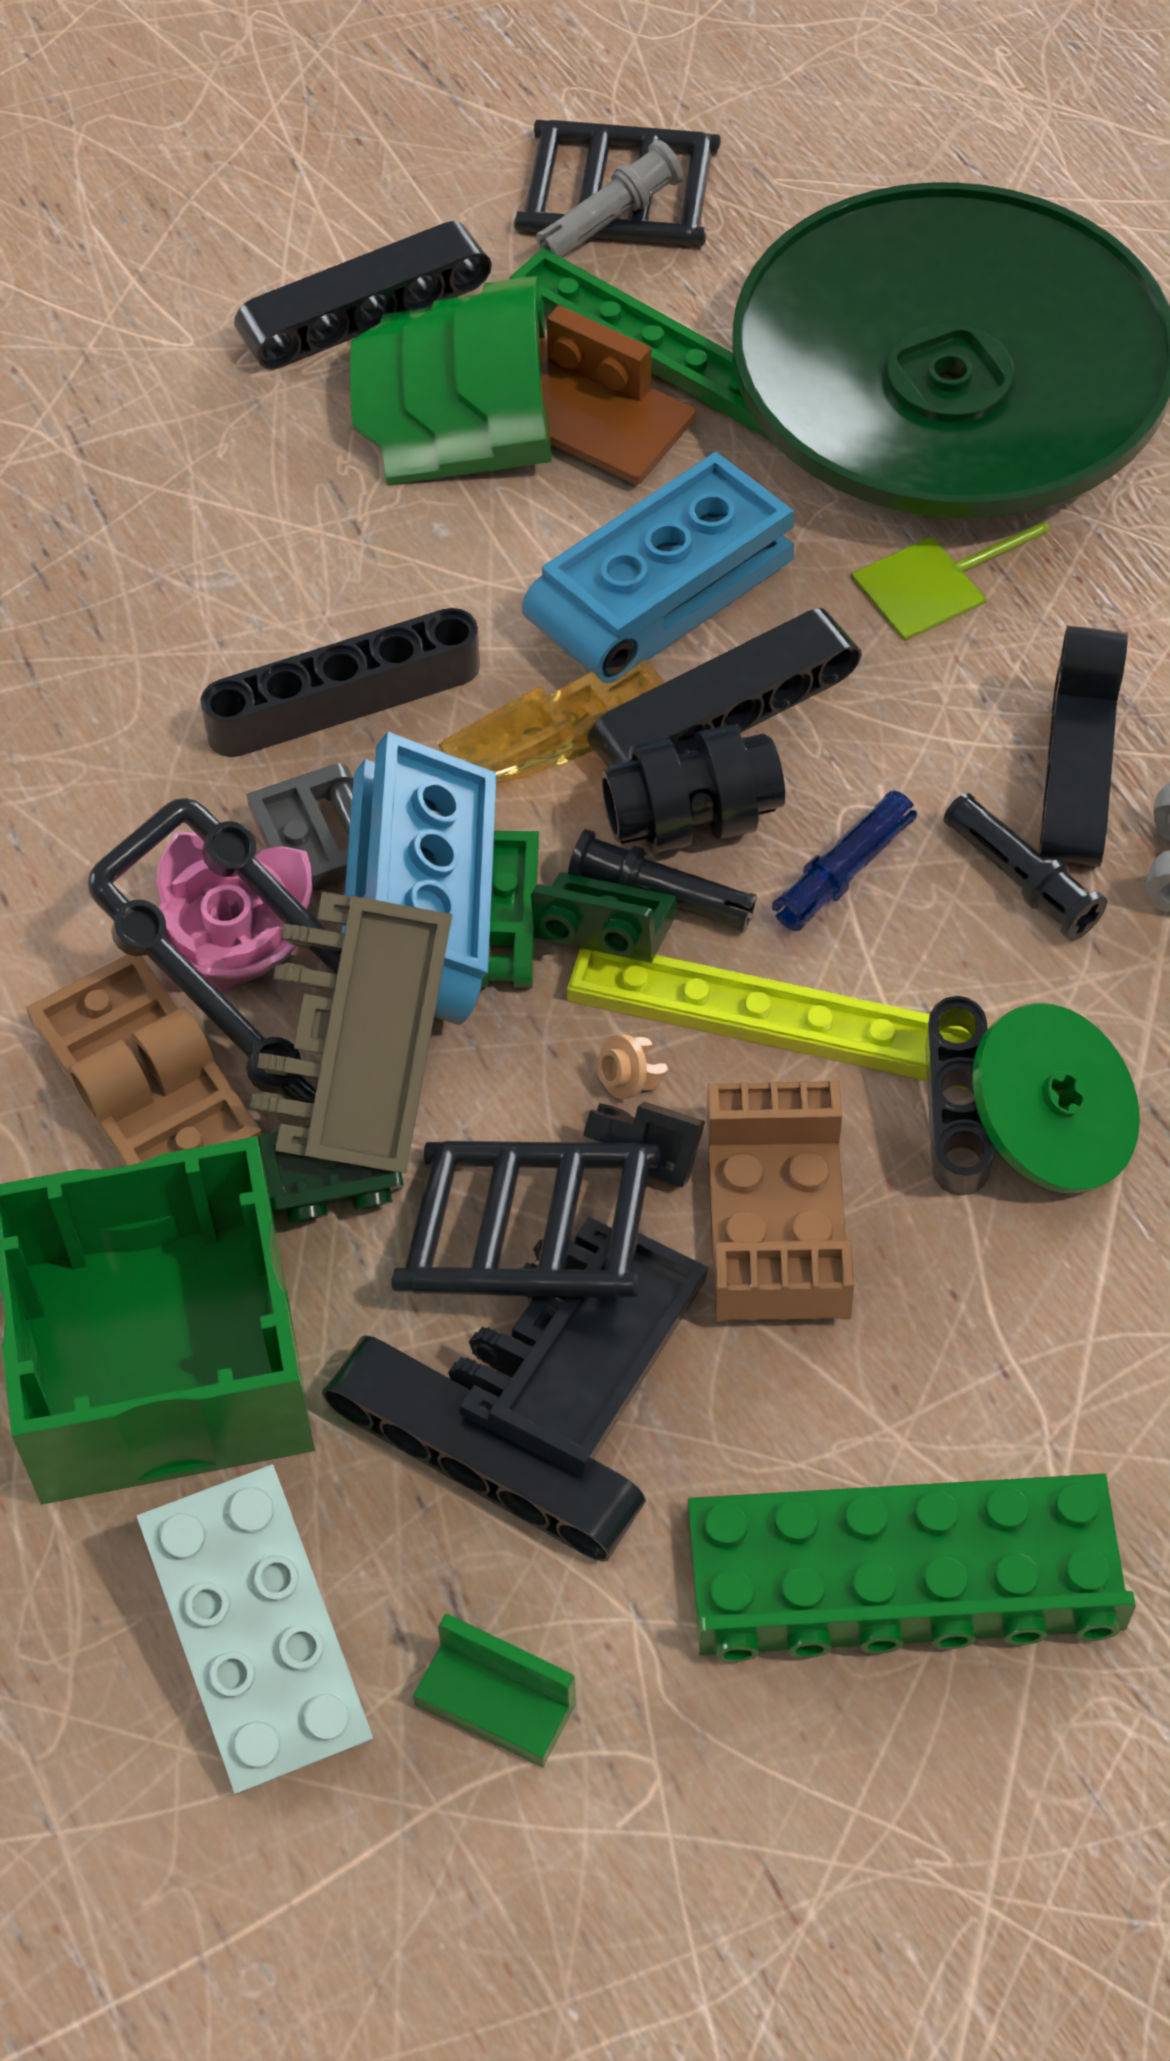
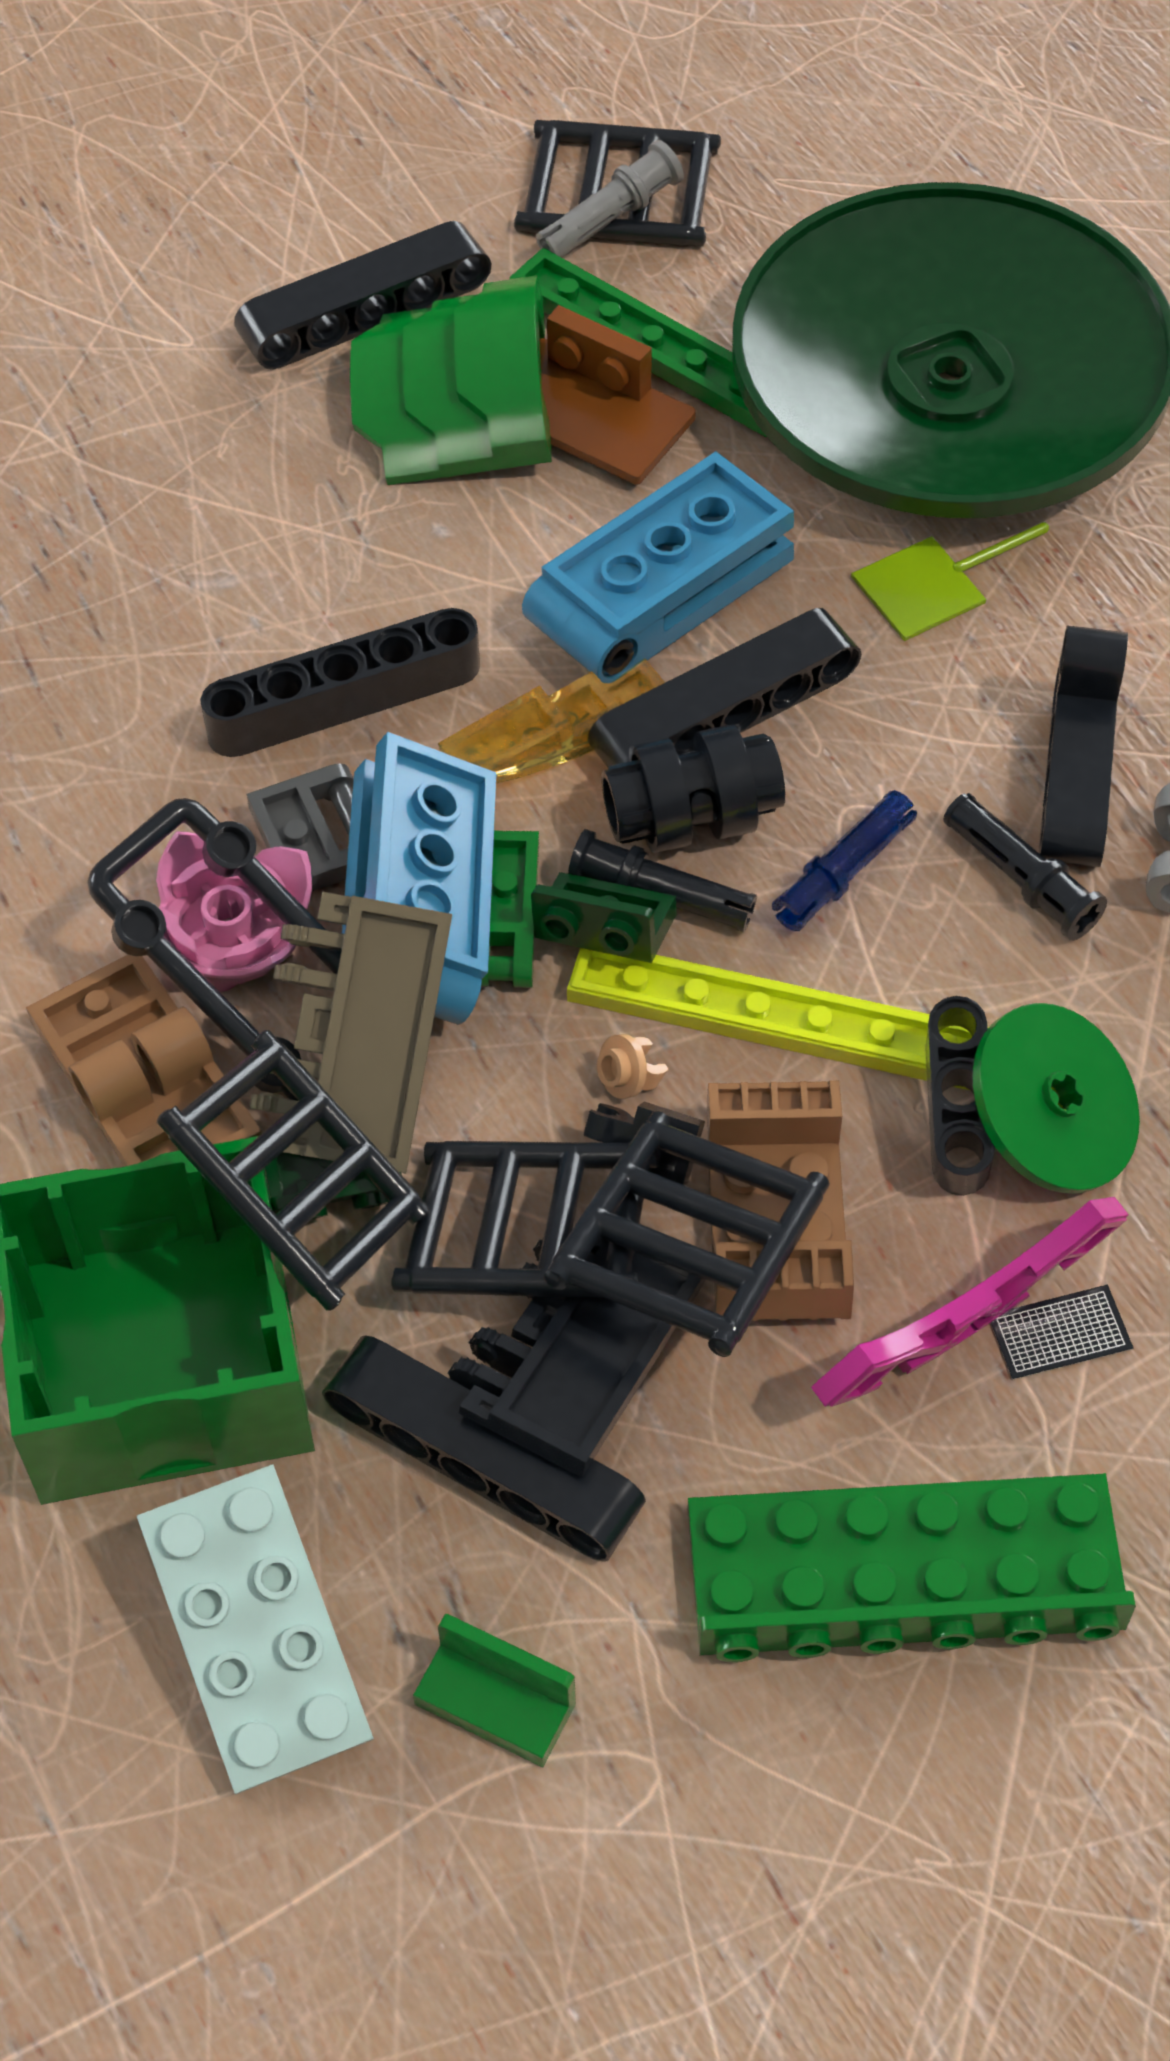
(279, 1229): none -> black bar
(748, 1283): none -> black bar
(956, 1321): none -> dark pink tile
(1061, 1332): none -> black sticker

